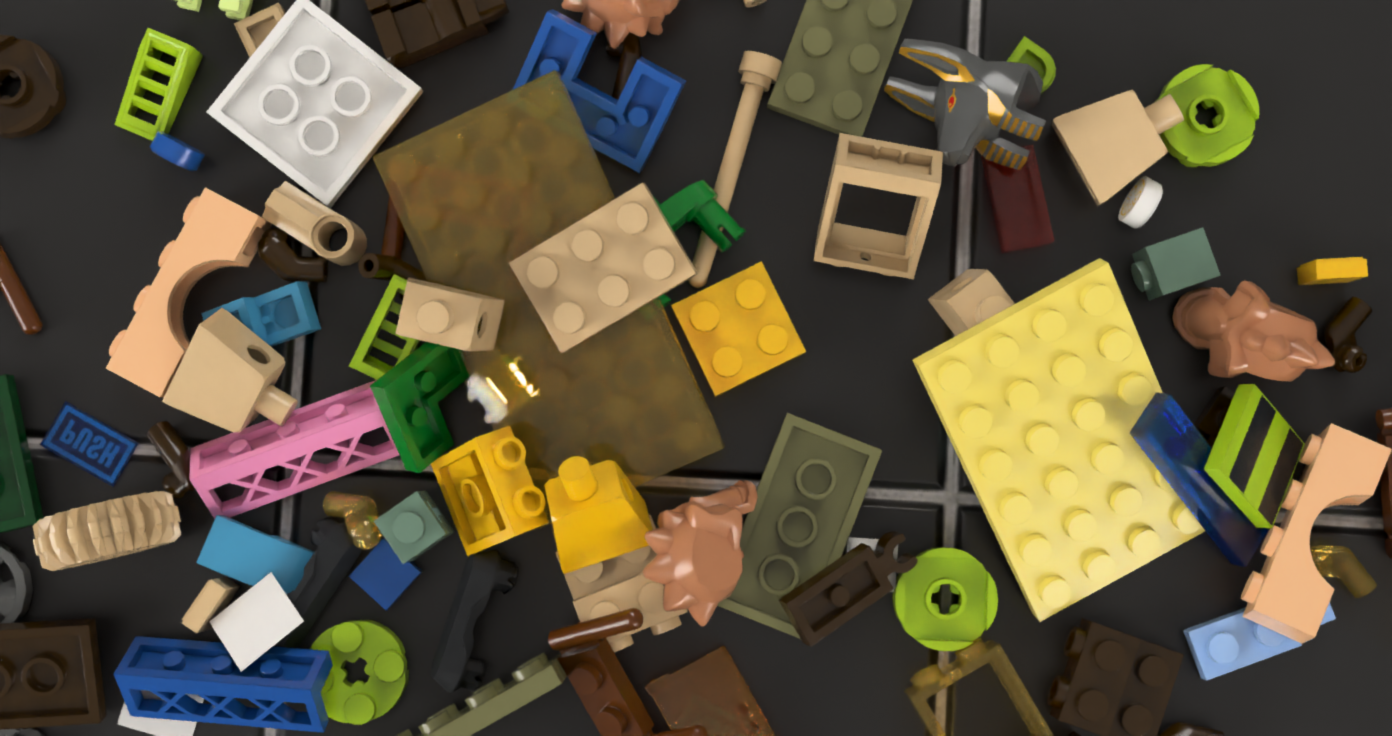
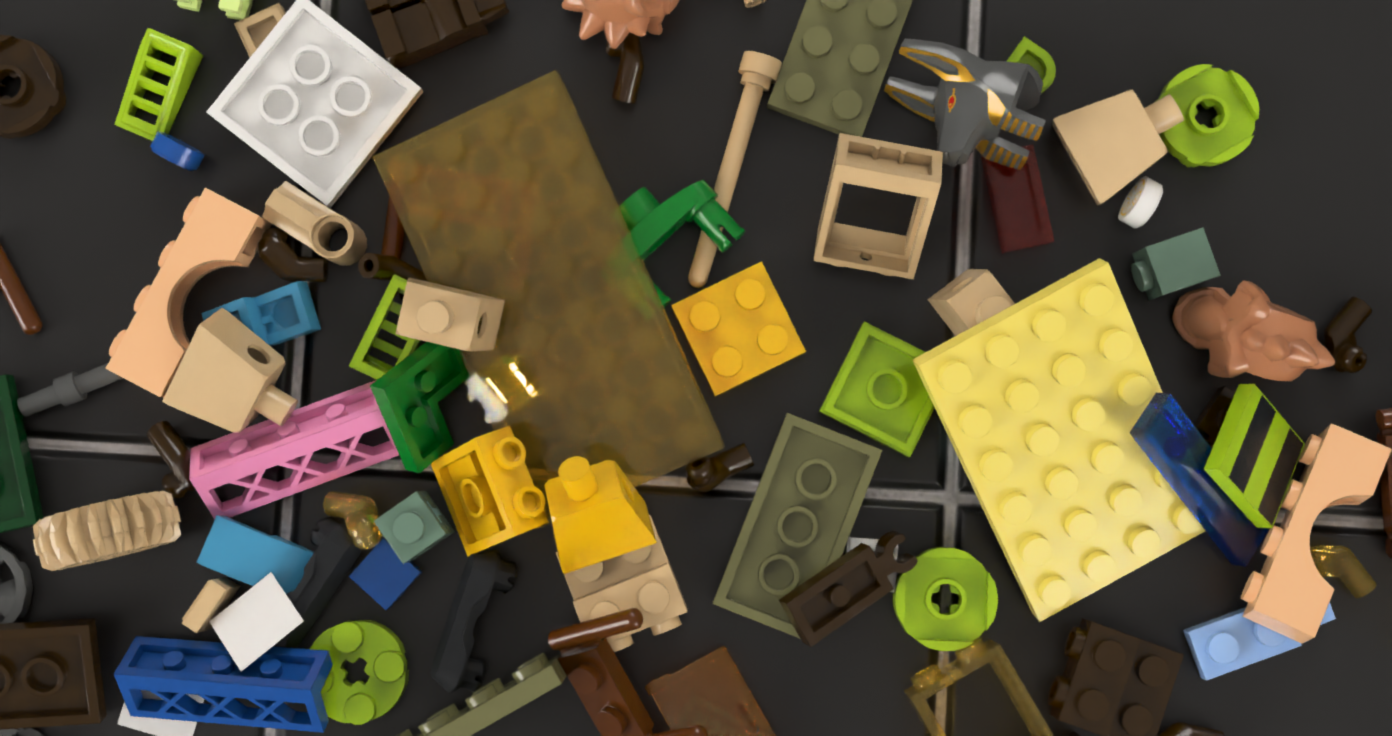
(66, 390): none -> dark grey bar
(89, 444): clear blue sticker -> none
(603, 268): tan plate -> none
(618, 128): blue plate -> none
(700, 550): nougat head -> none
(710, 472): none -> dark brown arm
(880, 391): none -> lime tile
(1332, 271): yellow tile -> none

